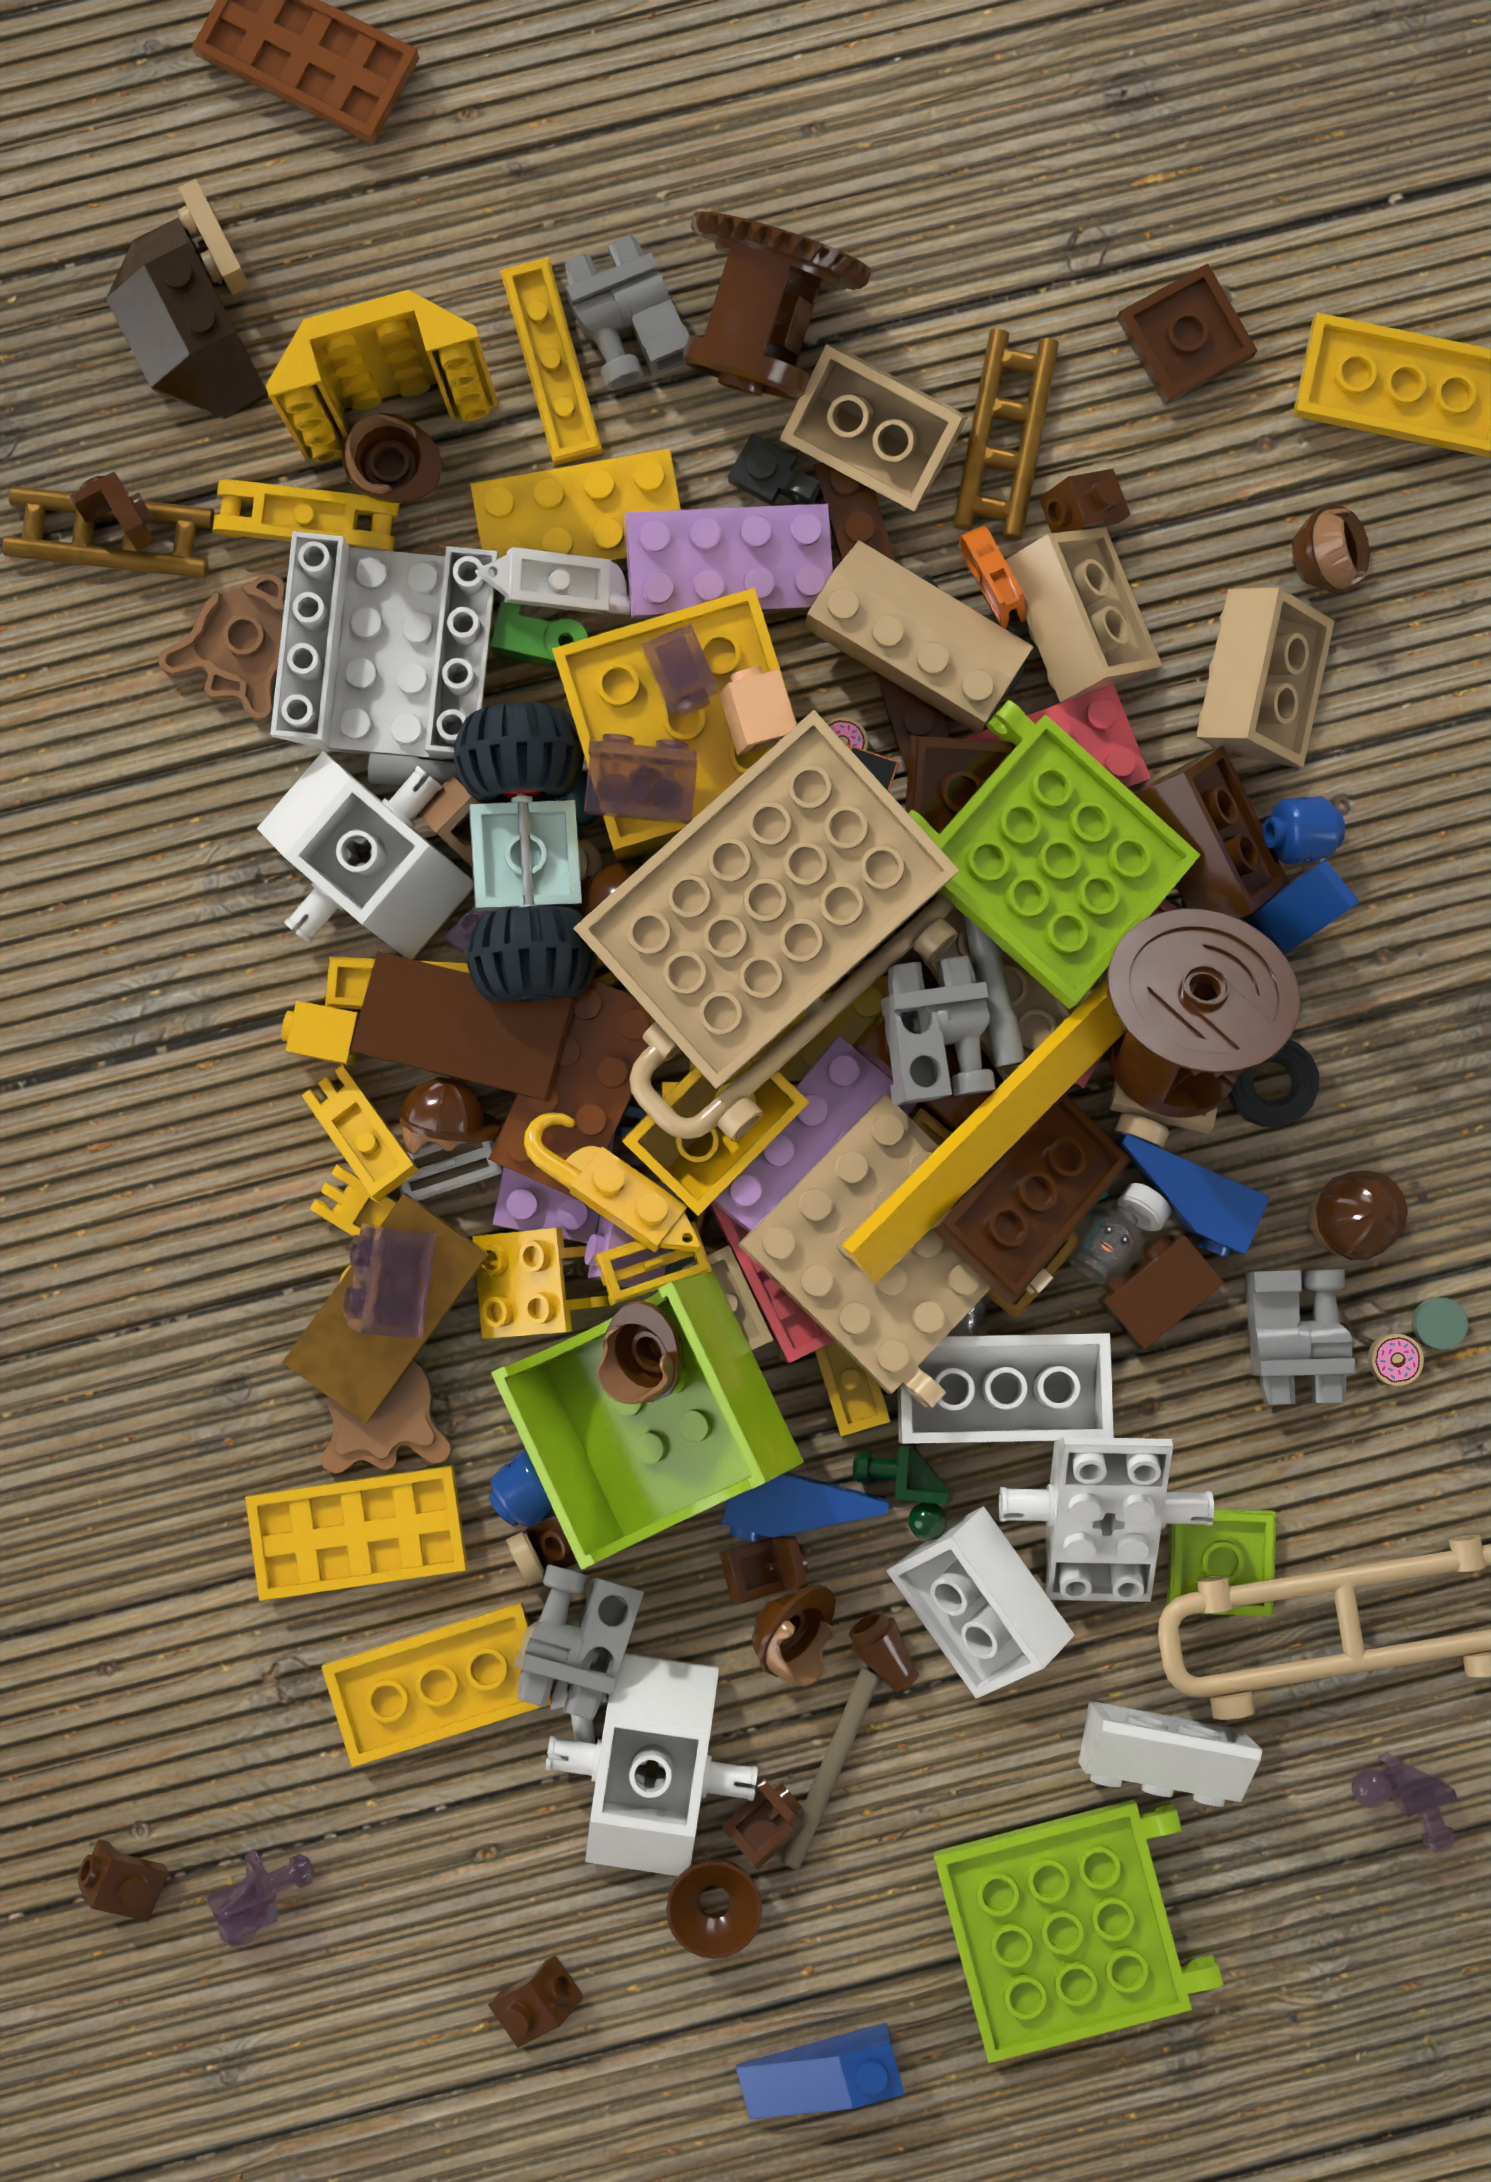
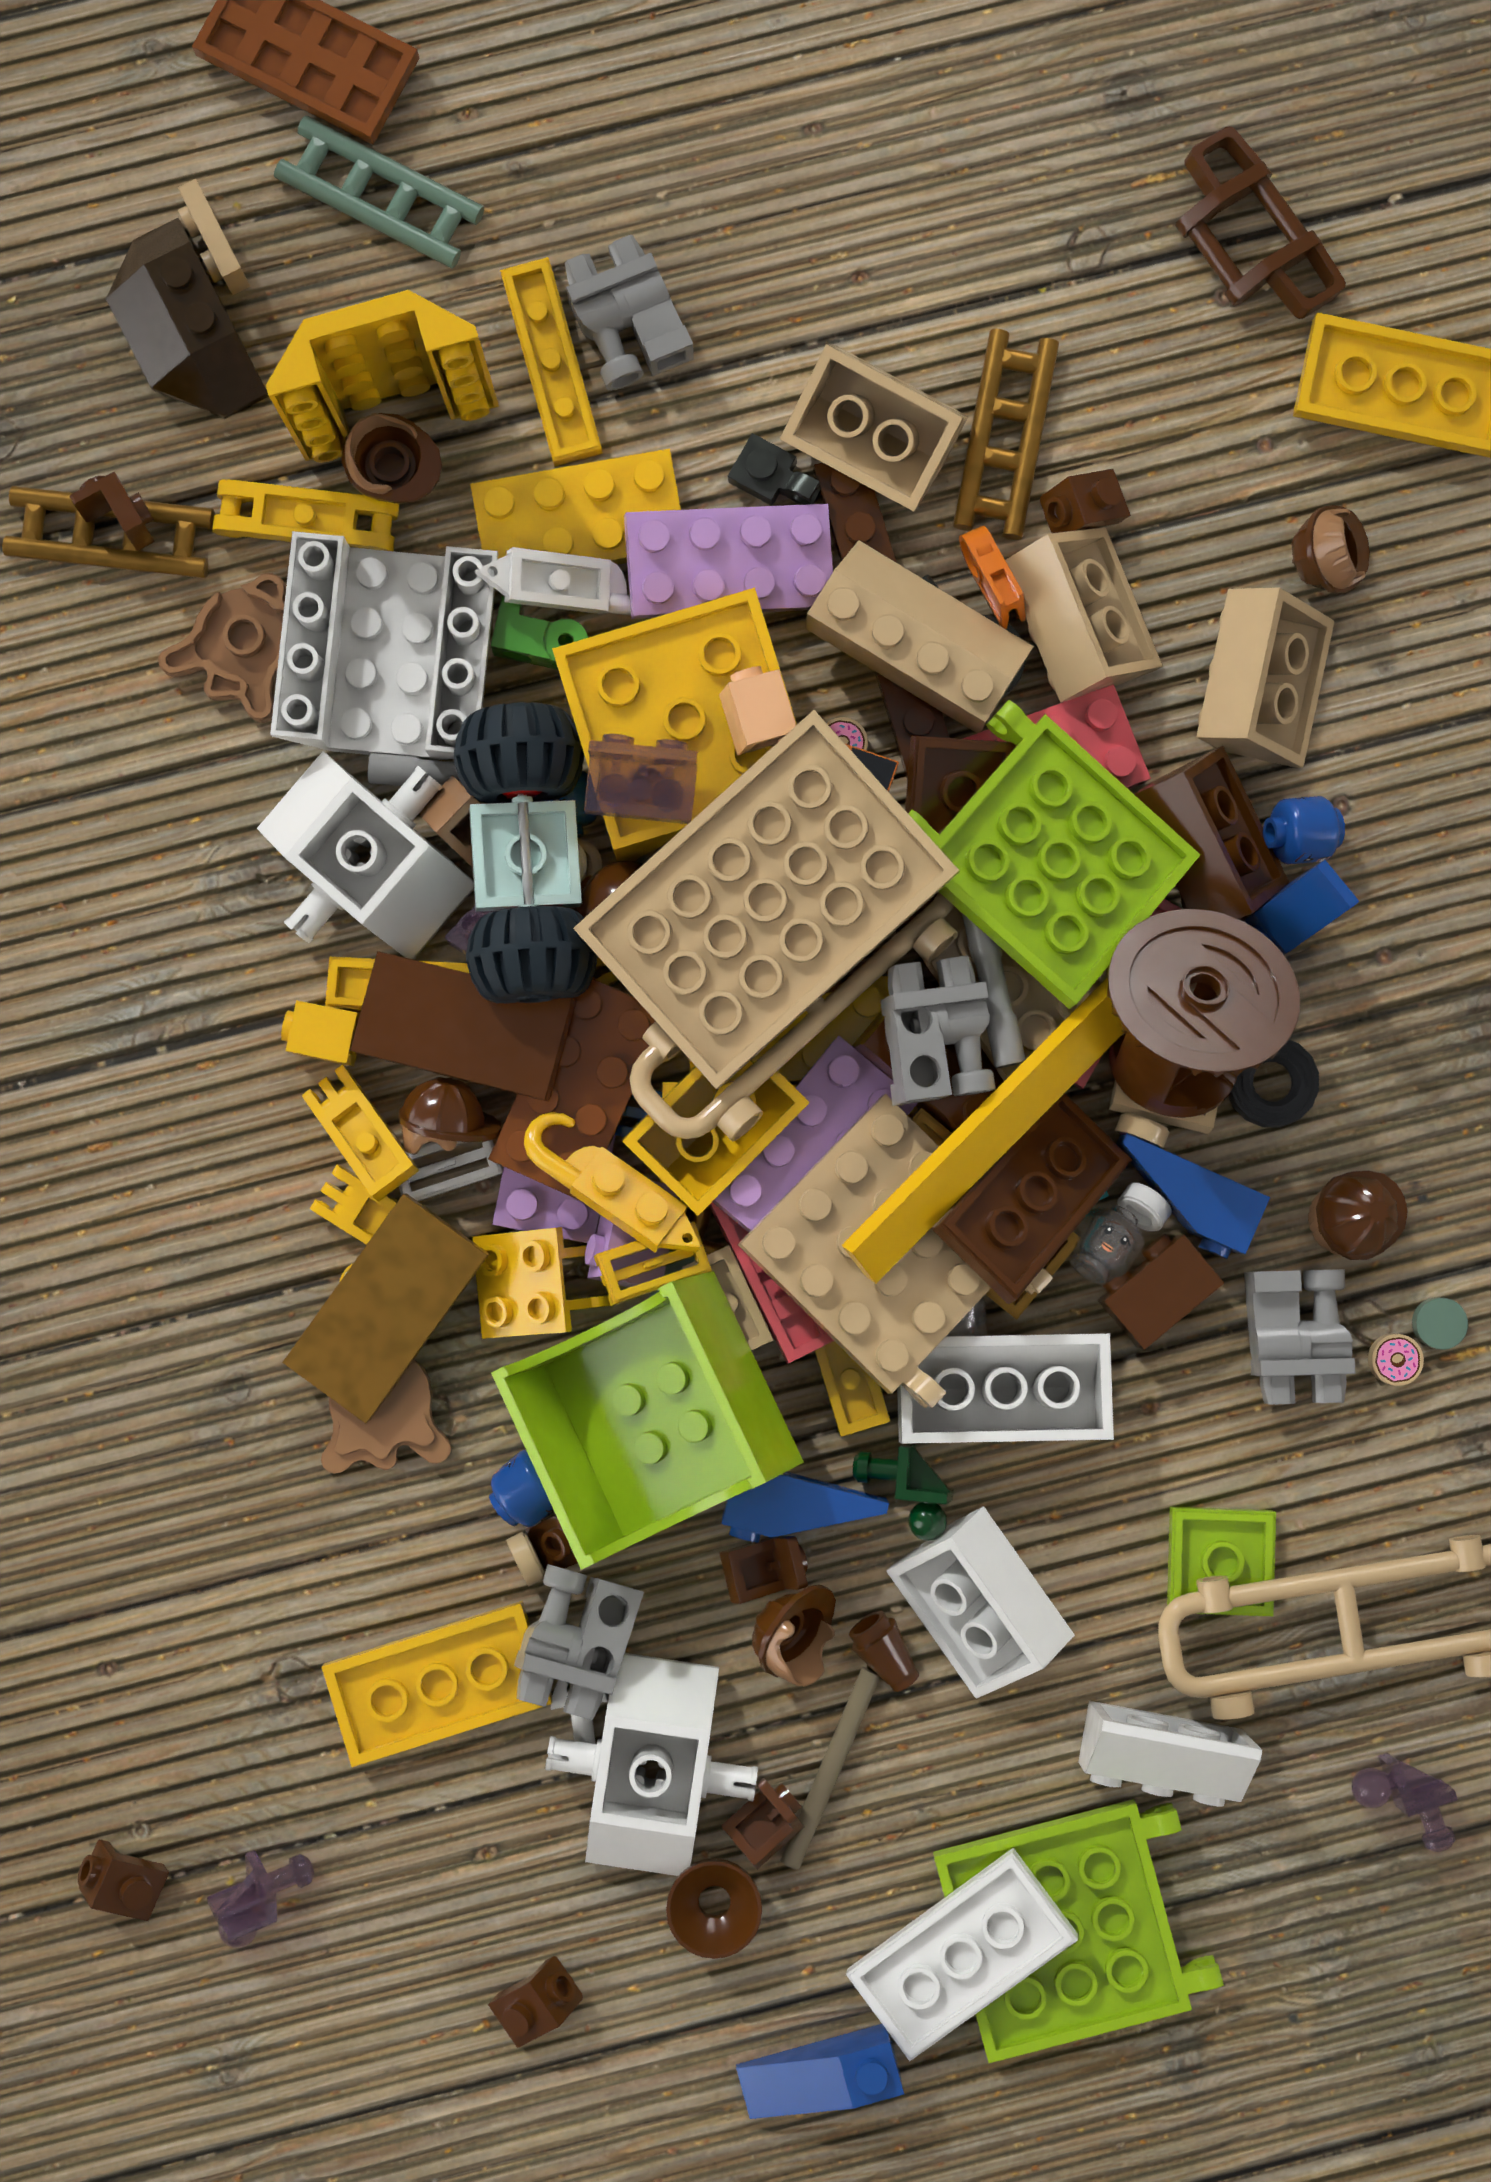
(356, 1532): yellow plate -> none
(366, 163): none -> sand green bar
(389, 1281): bracket -> none
(640, 1355): reddish brown piece -> none
(680, 670): brick -> none
(765, 303): reddish brown piece -> none
(962, 1954): none -> white tile
(1105, 1516): white slope -> none
(1186, 334): reddish brown plate -> none
(1272, 269): none -> reddish brown bar

